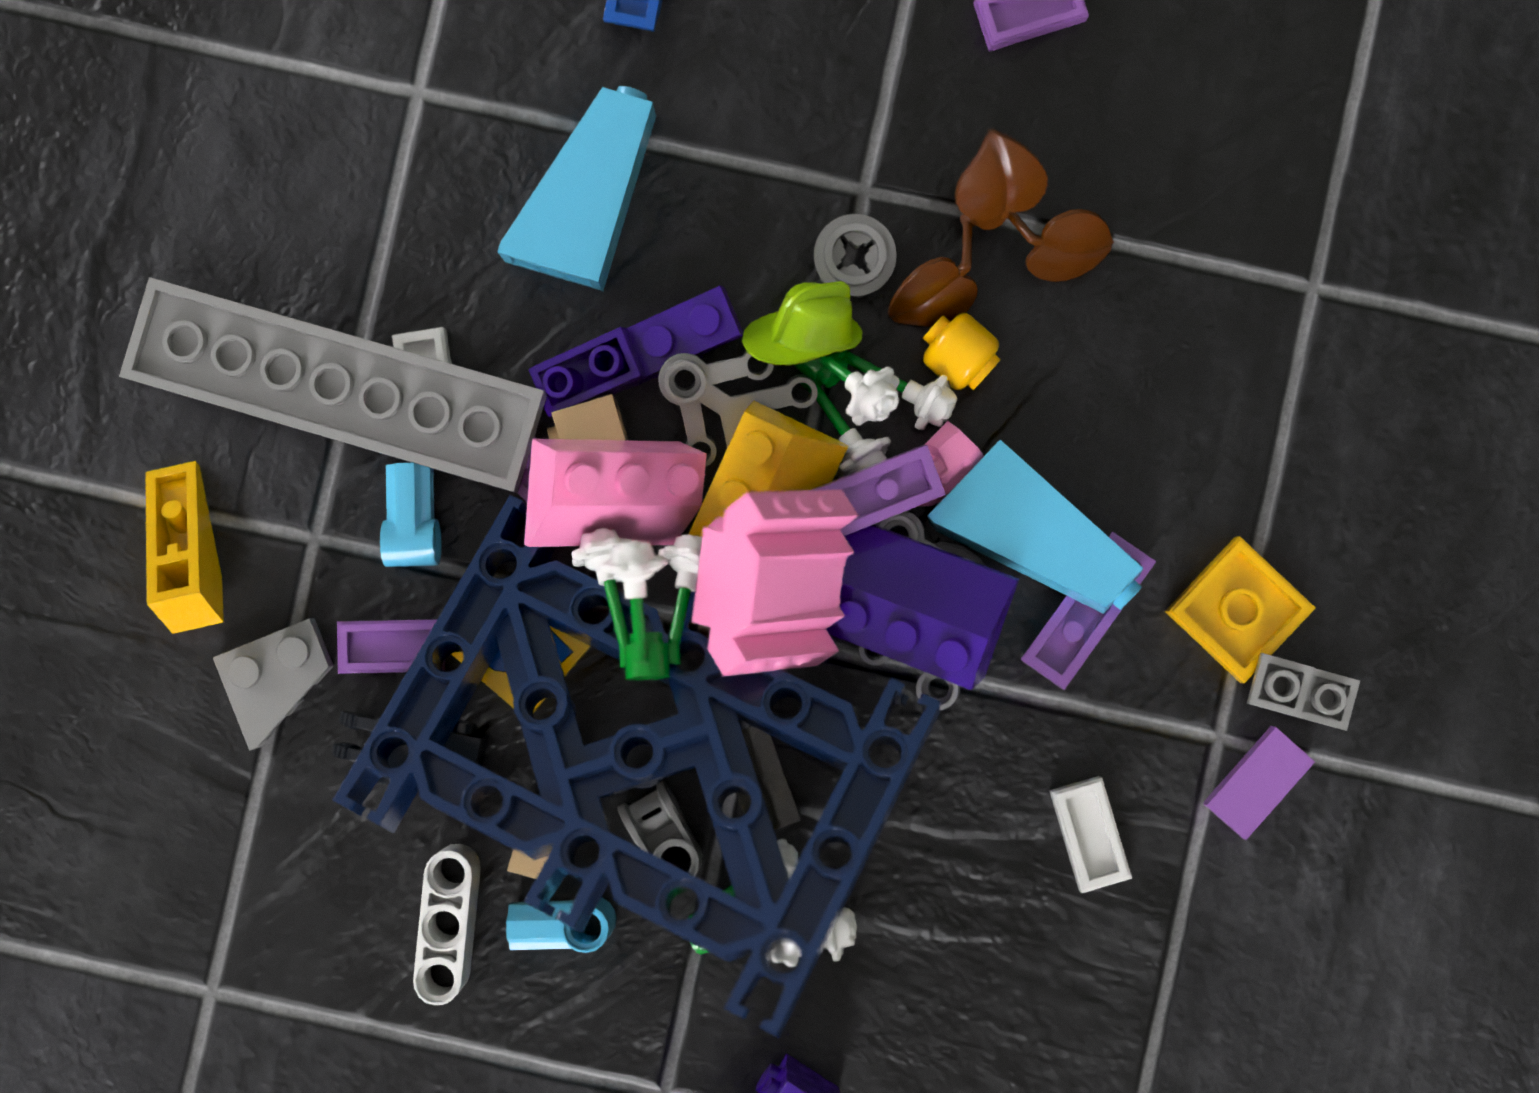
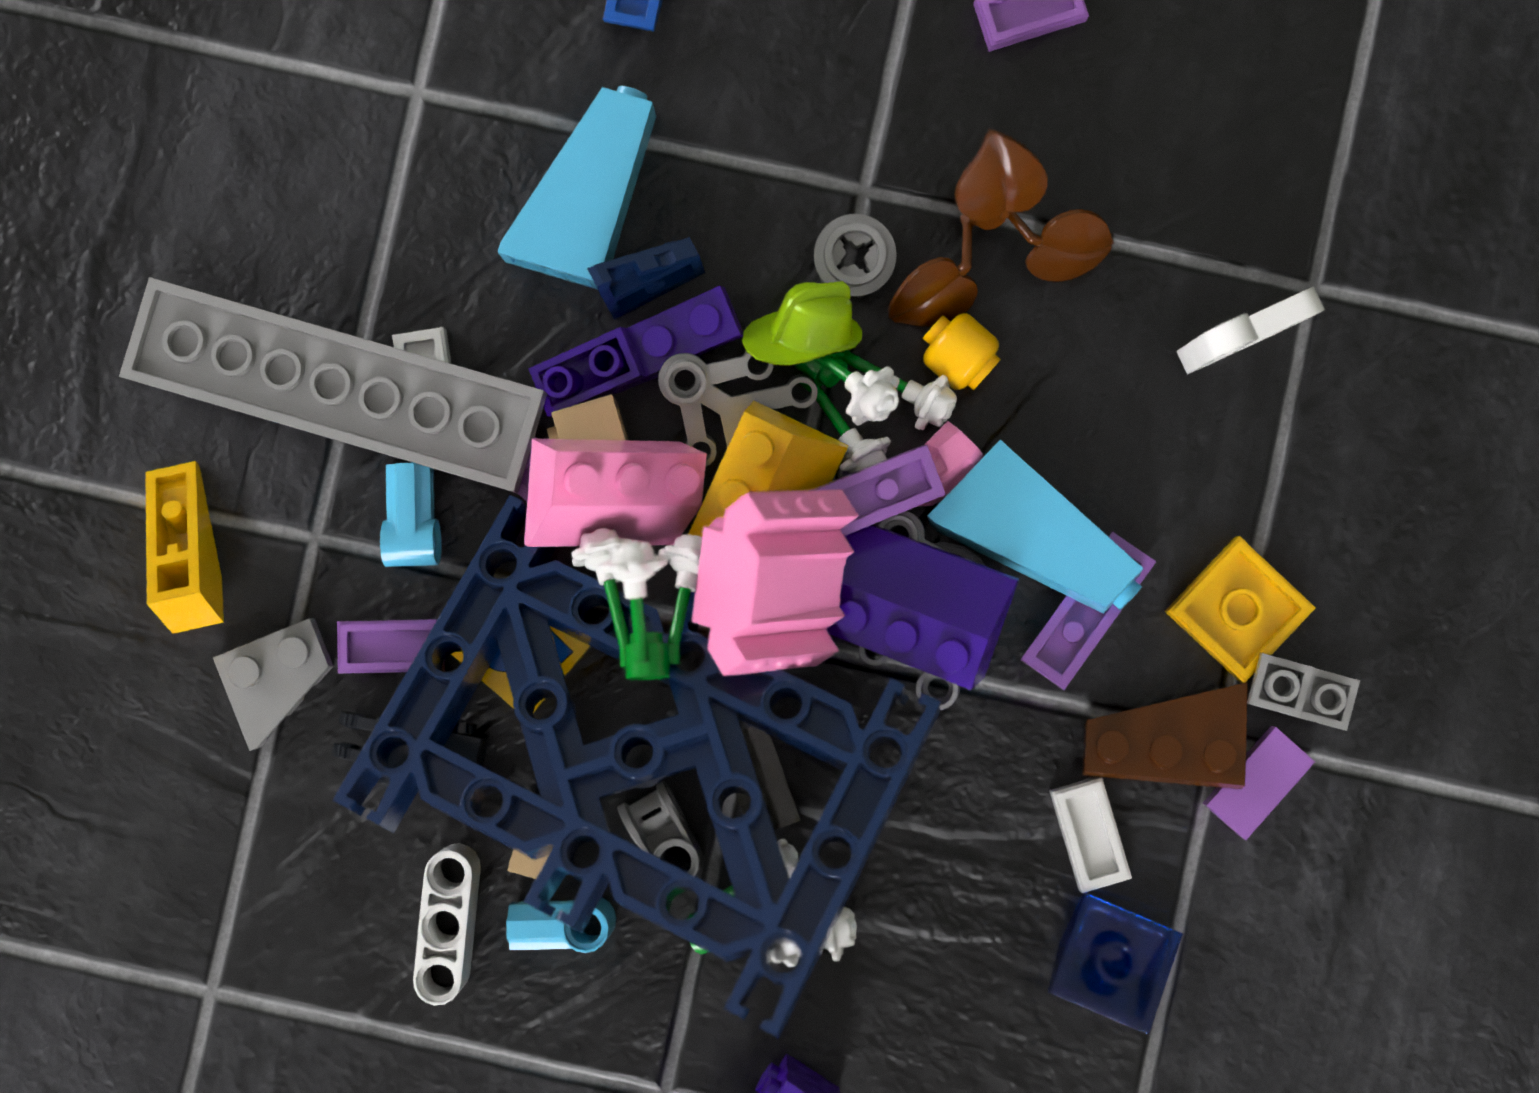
(645, 275): none -> dark blue wing
(1114, 963): none -> clear blue slope
(1173, 741): none -> reddish brown wing
(1248, 330): none -> white beam

